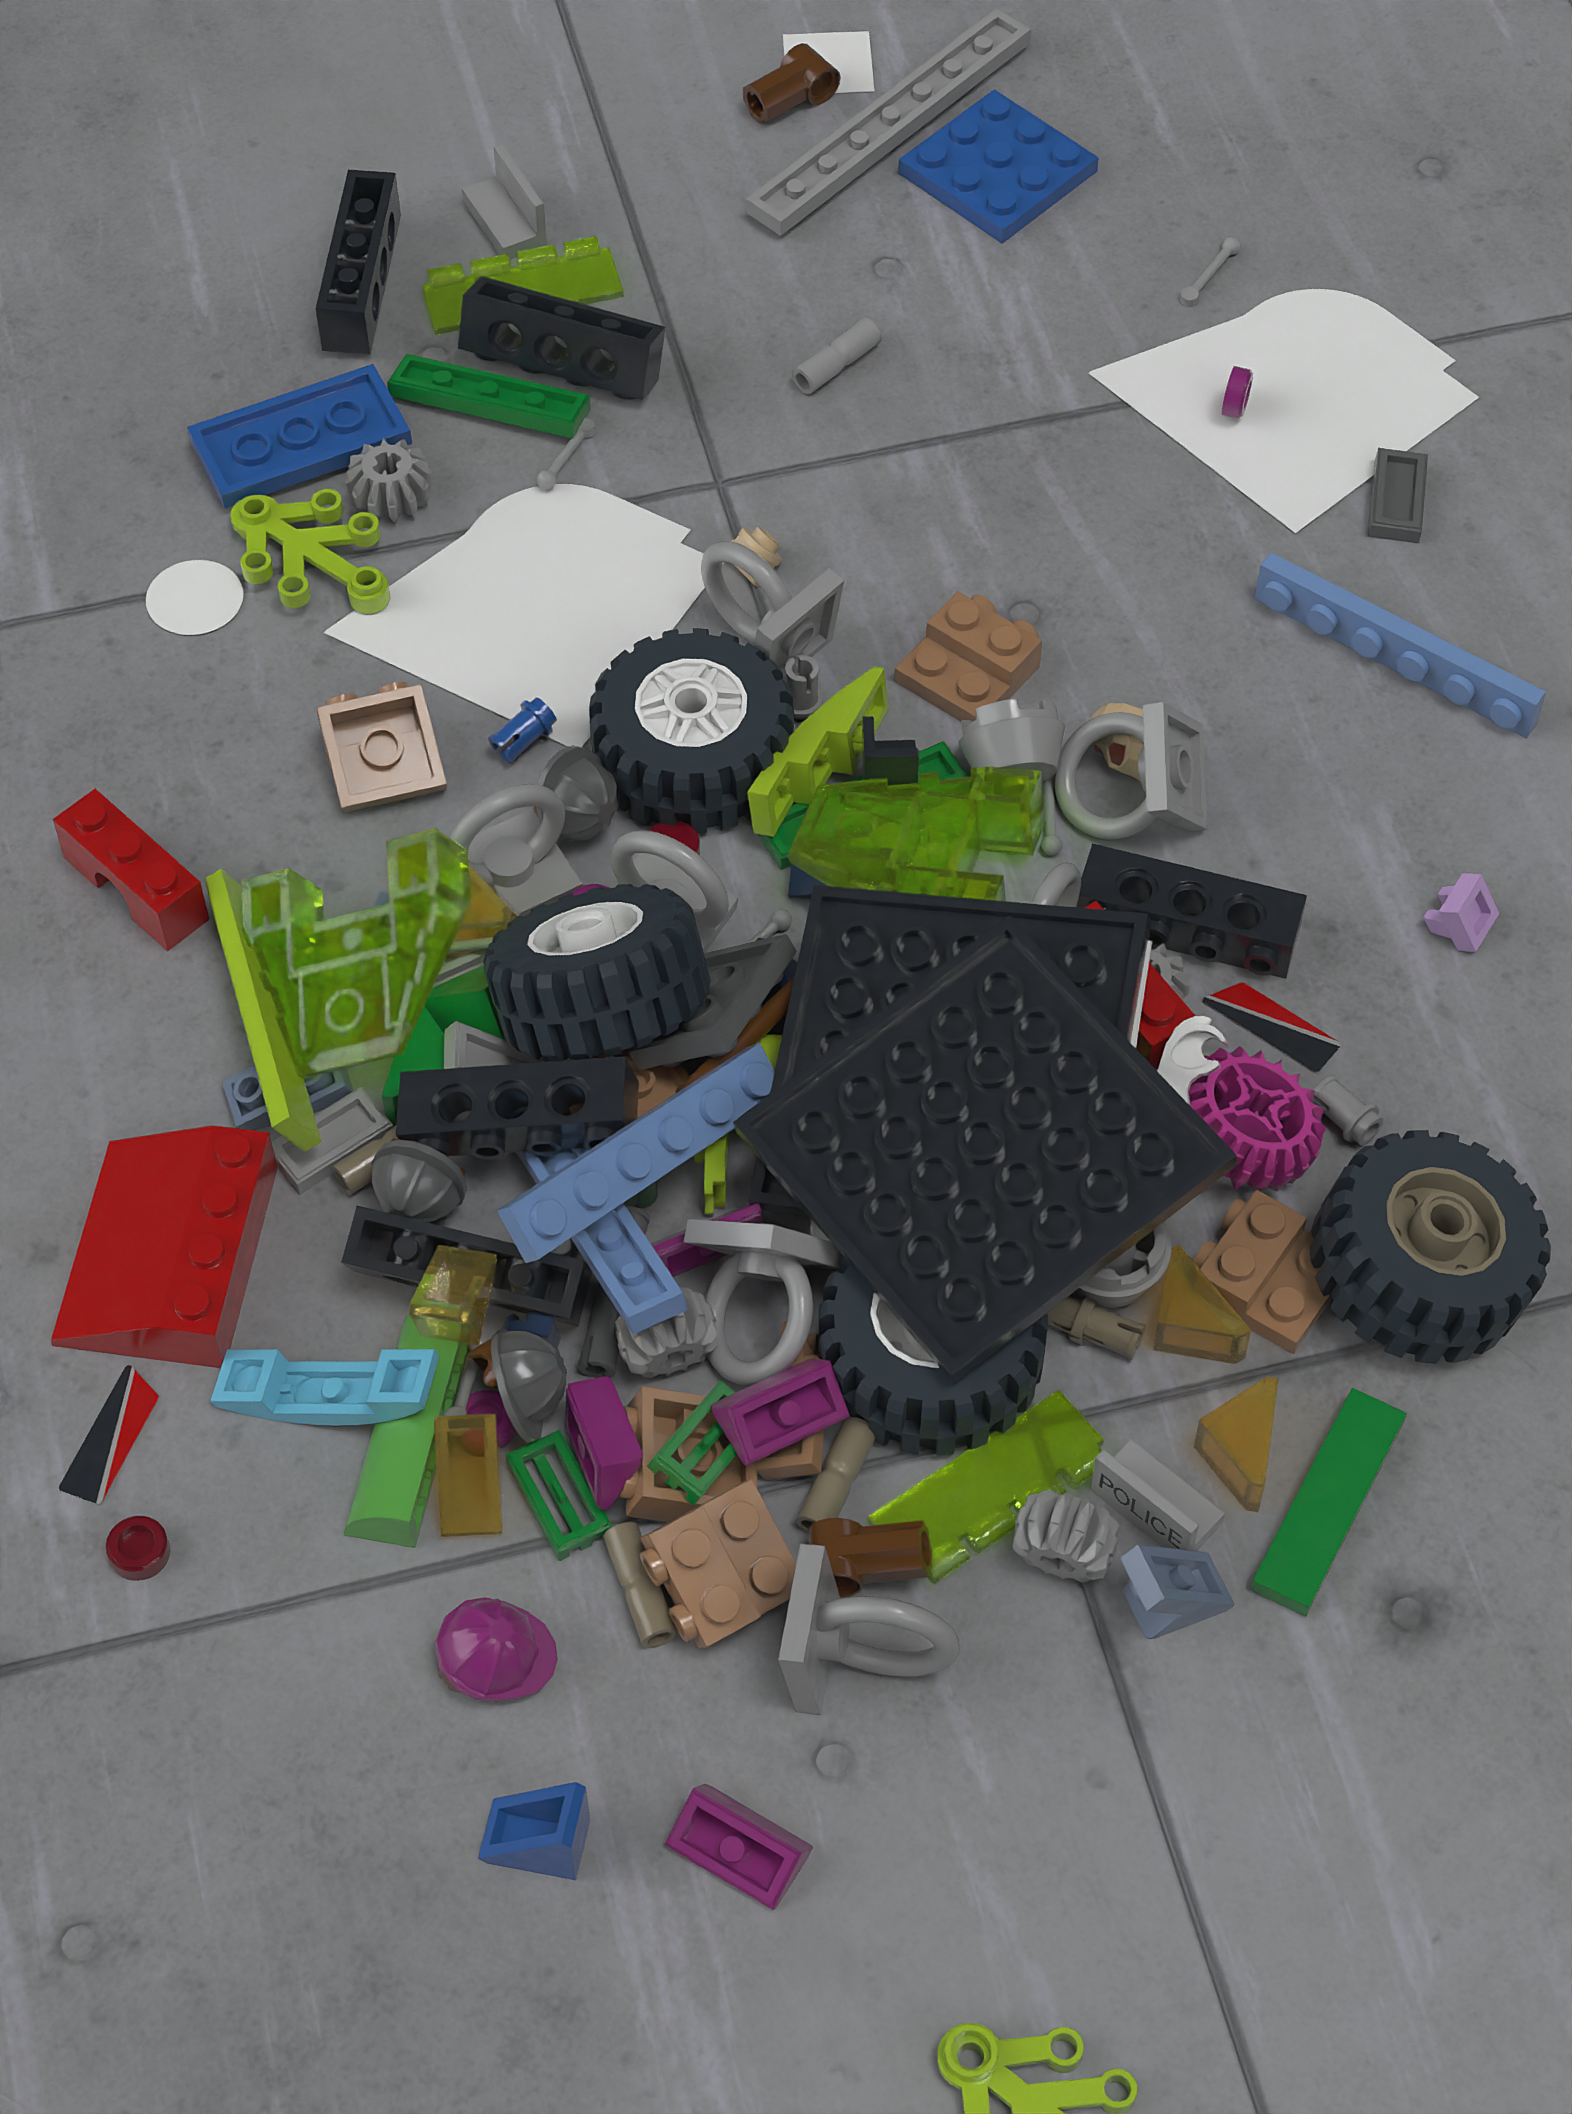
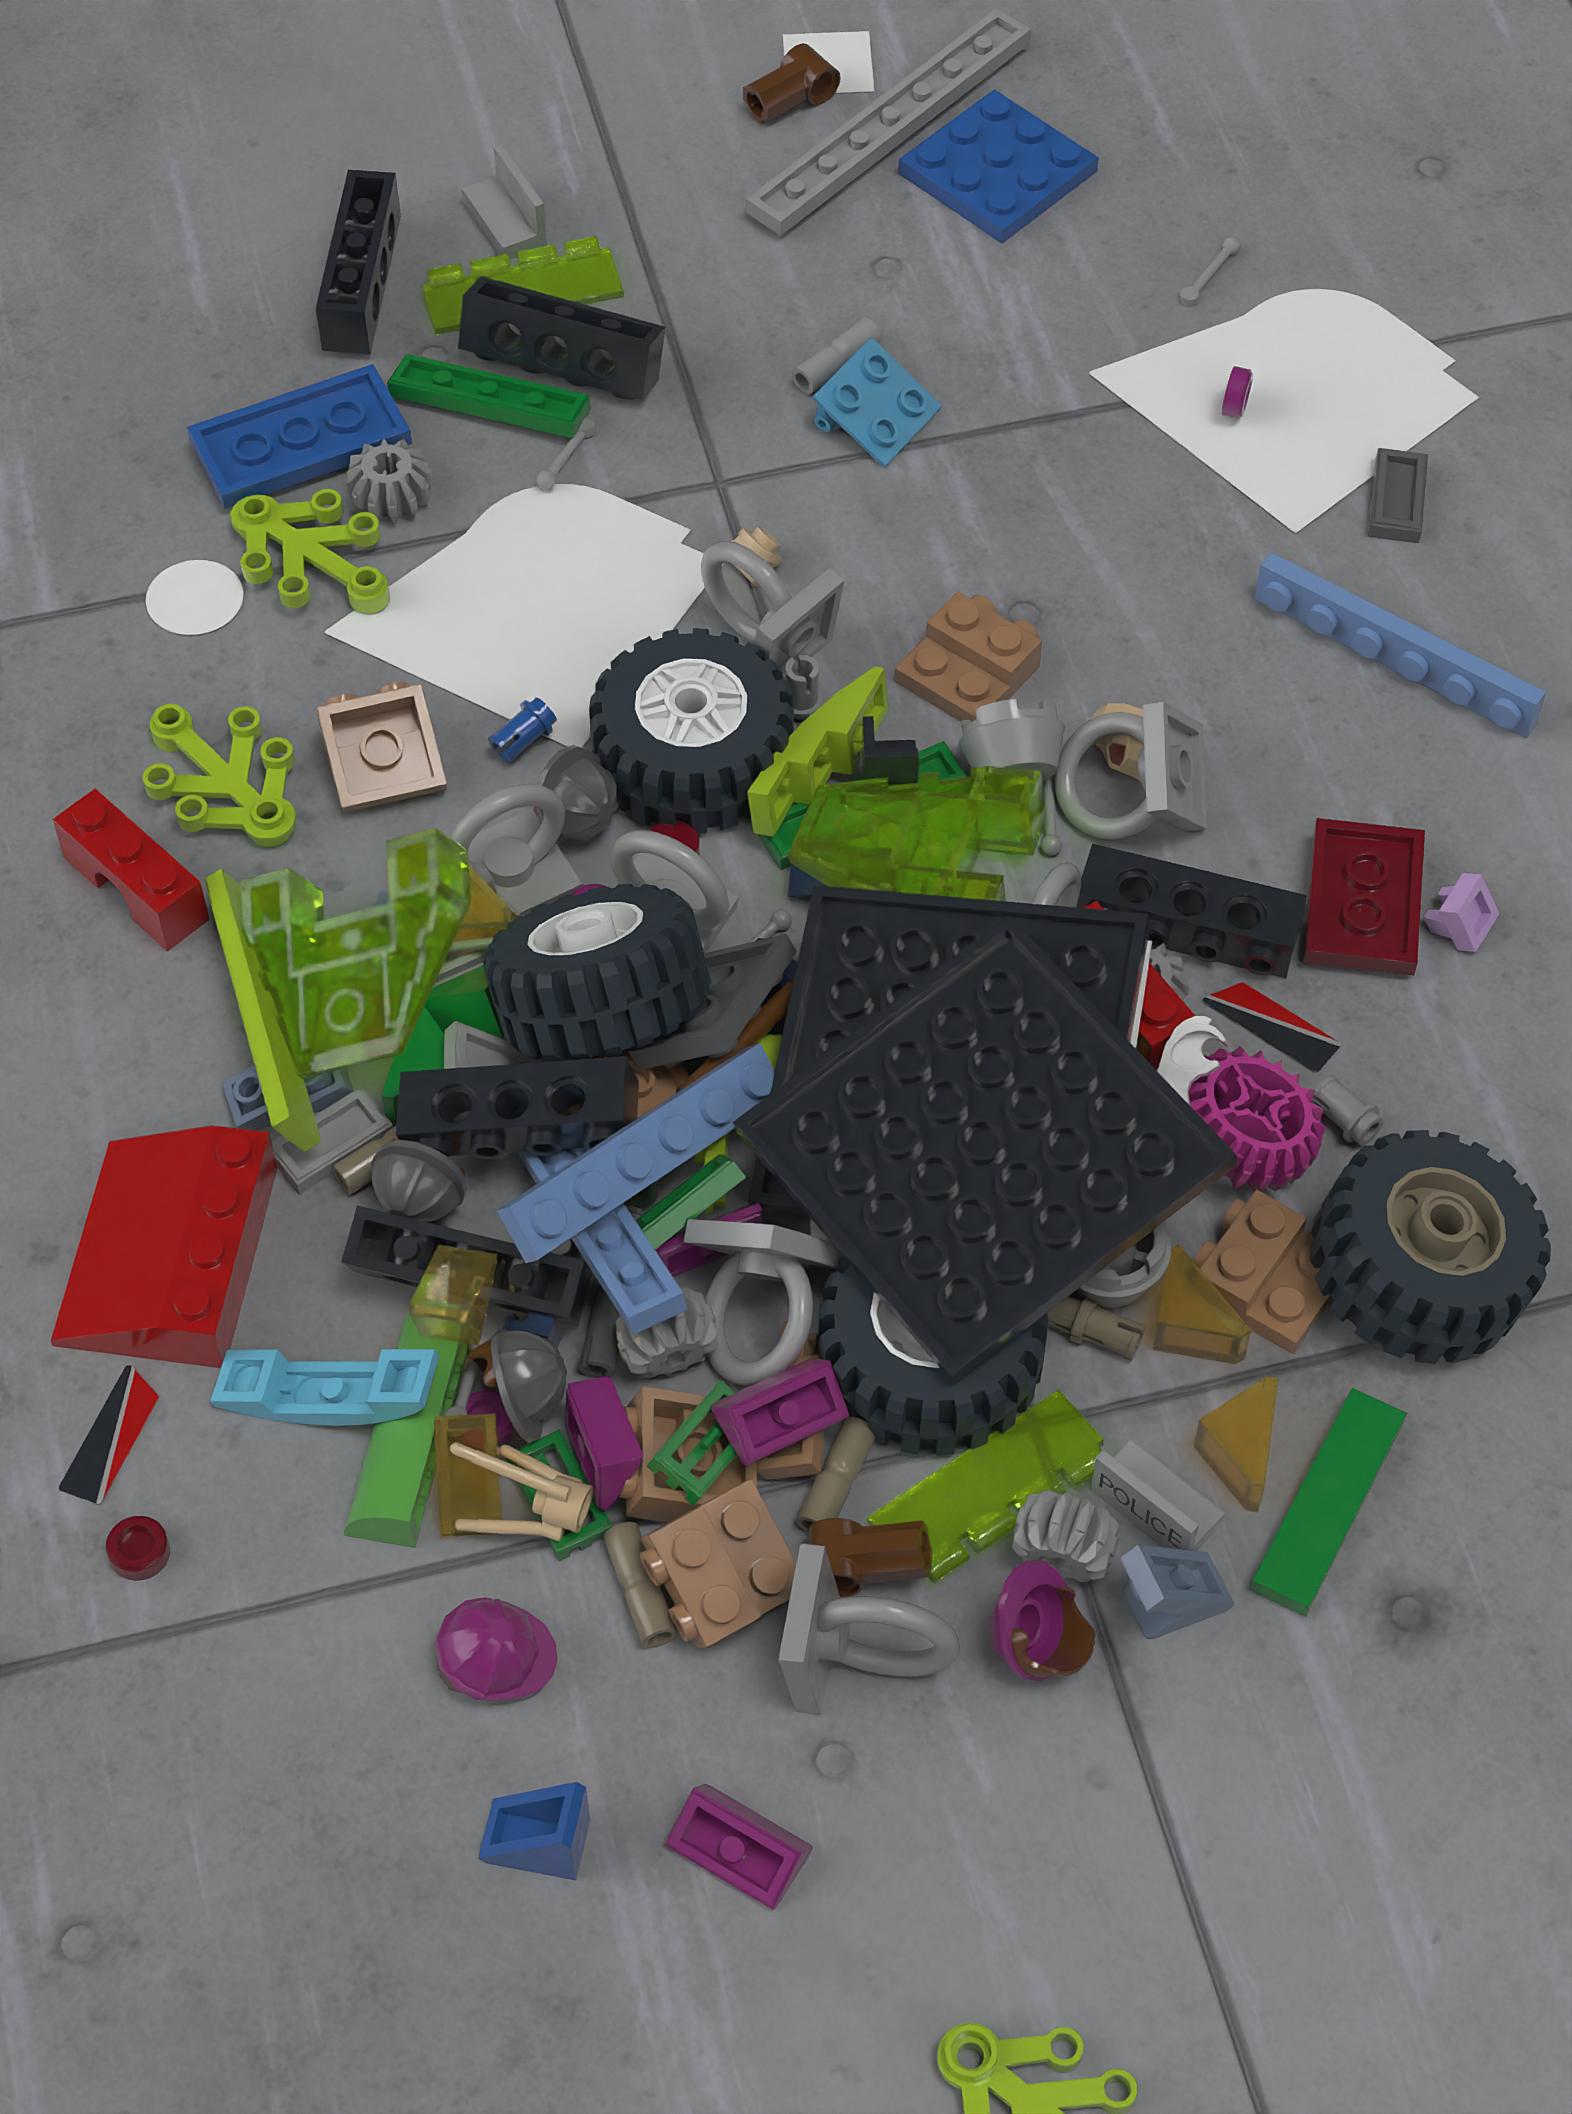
(174, 732): none -> lime plant
(558, 1498): none -> tan plant
(689, 1199): none -> green tile
(874, 403): none -> dark azure hinge
(1039, 1625): none -> magenta piece
(1365, 896): none -> dark red plate

